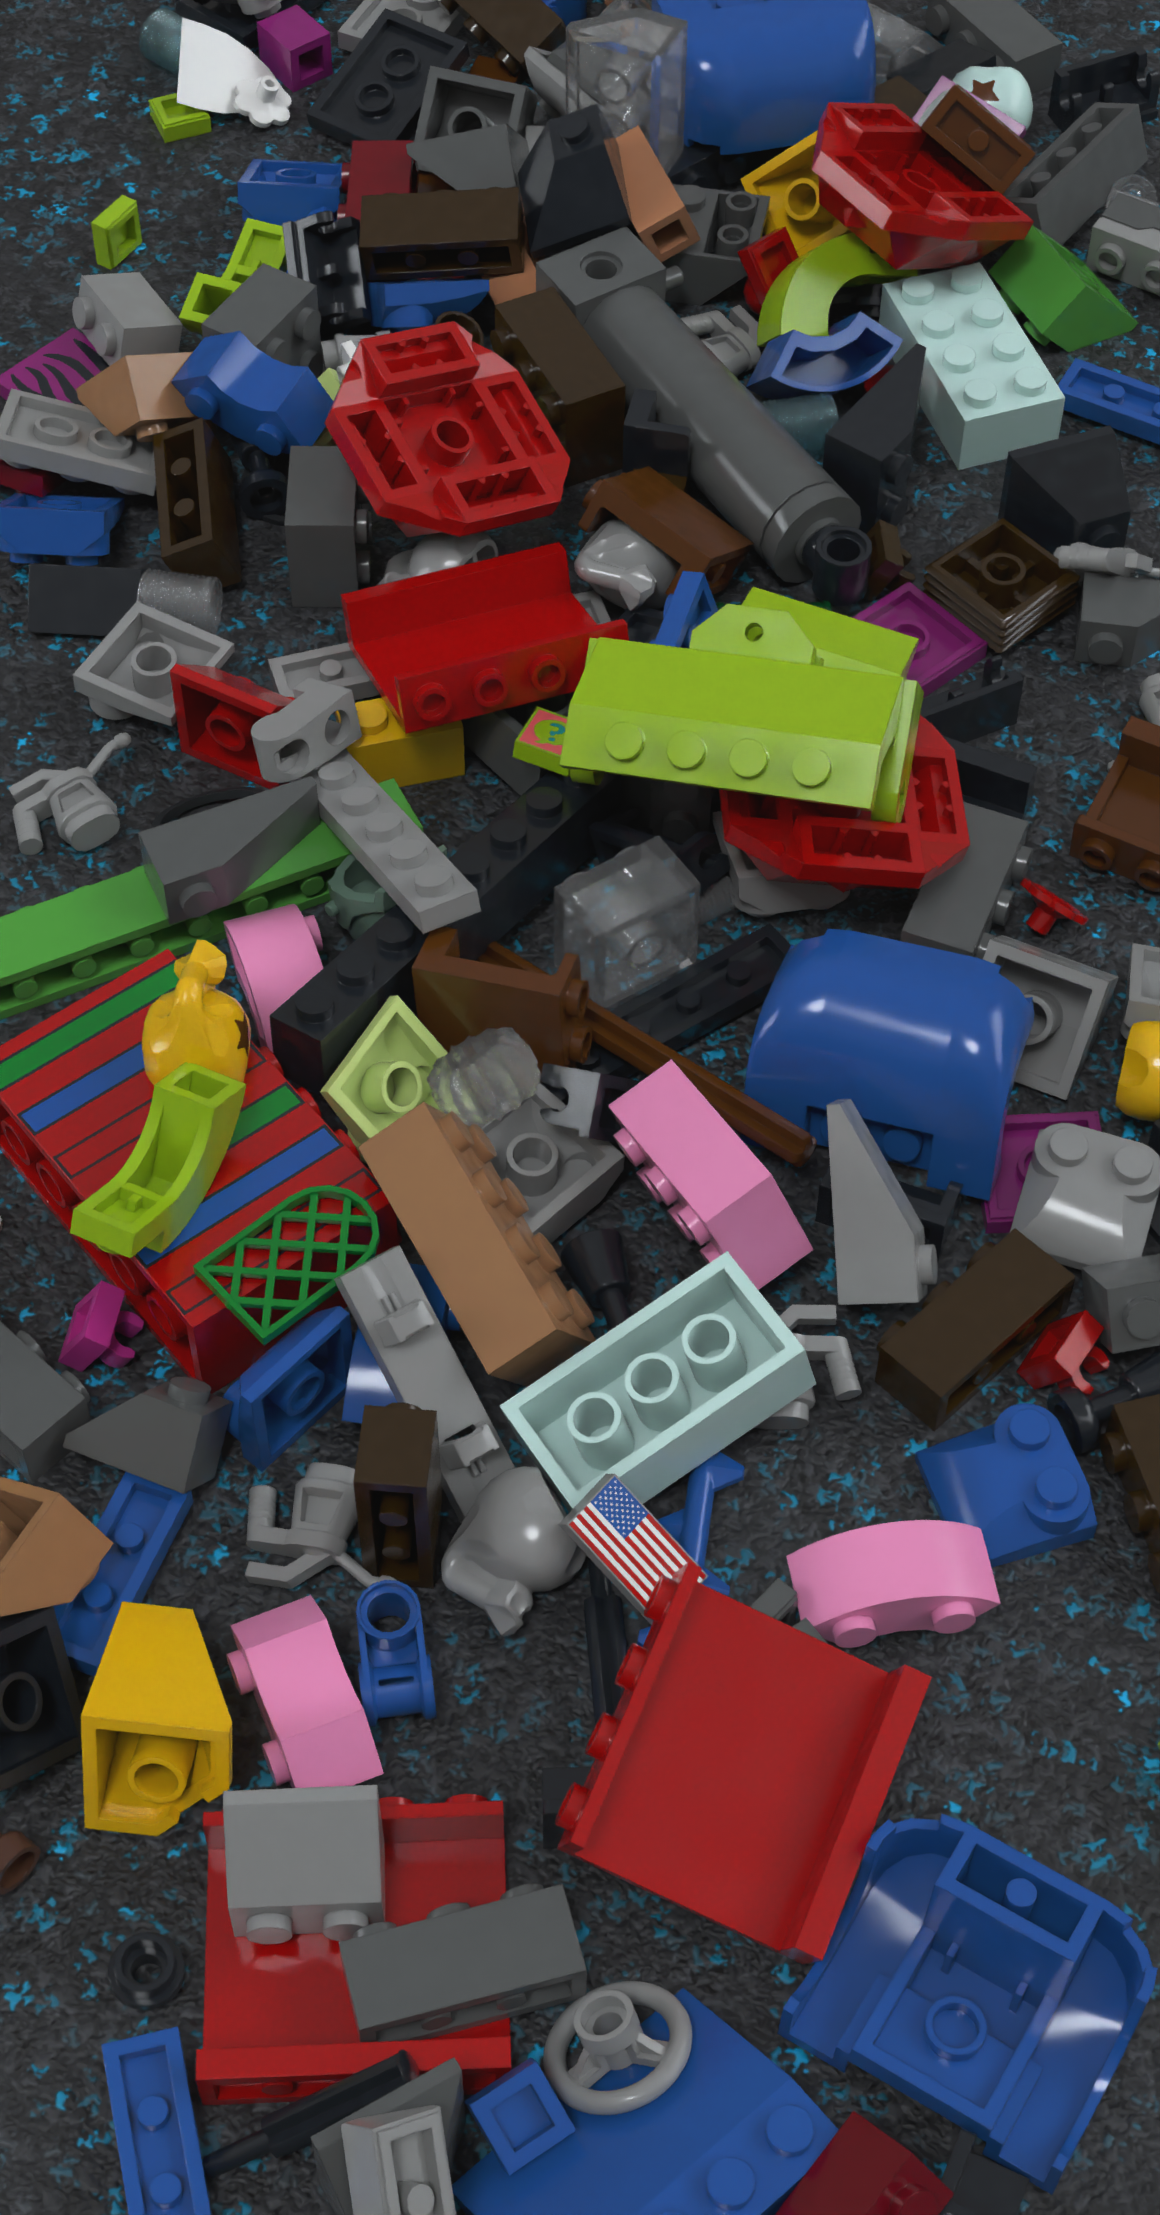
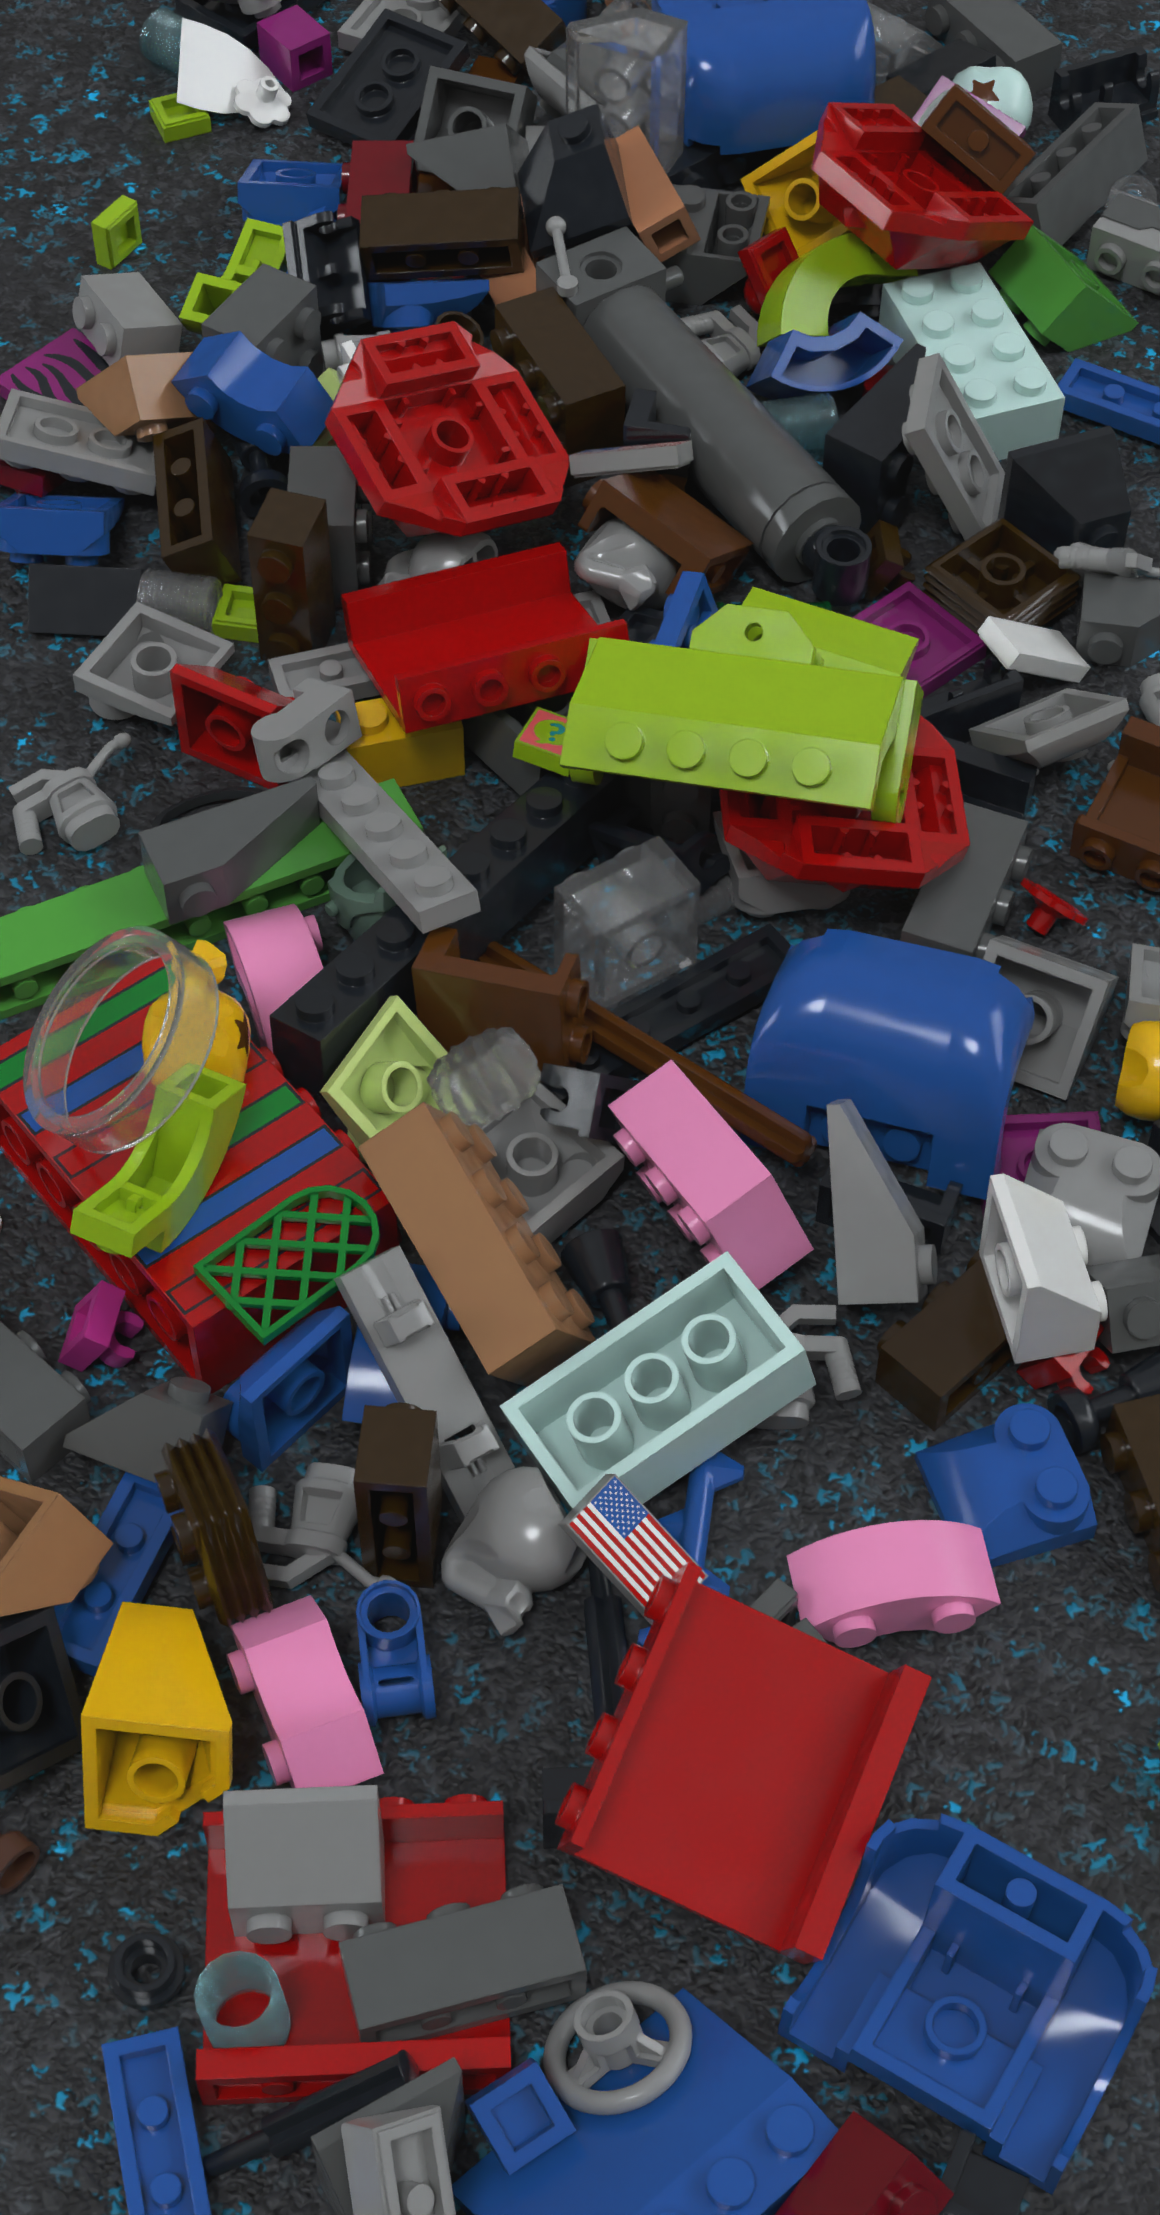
(168, 1070): none -> clear piece
(213, 1529): none -> dark brown brick
(234, 1975): none -> clear light blue piece
(236, 614): none -> lime tile
(291, 574): none -> dark brown brick
(566, 284): none -> light grey hinge
(631, 459): none -> light grey tile
(952, 449): none -> light grey plate
(1033, 649): none -> white tile
(1038, 1272): none -> white slope
(1052, 727): none -> light grey slope

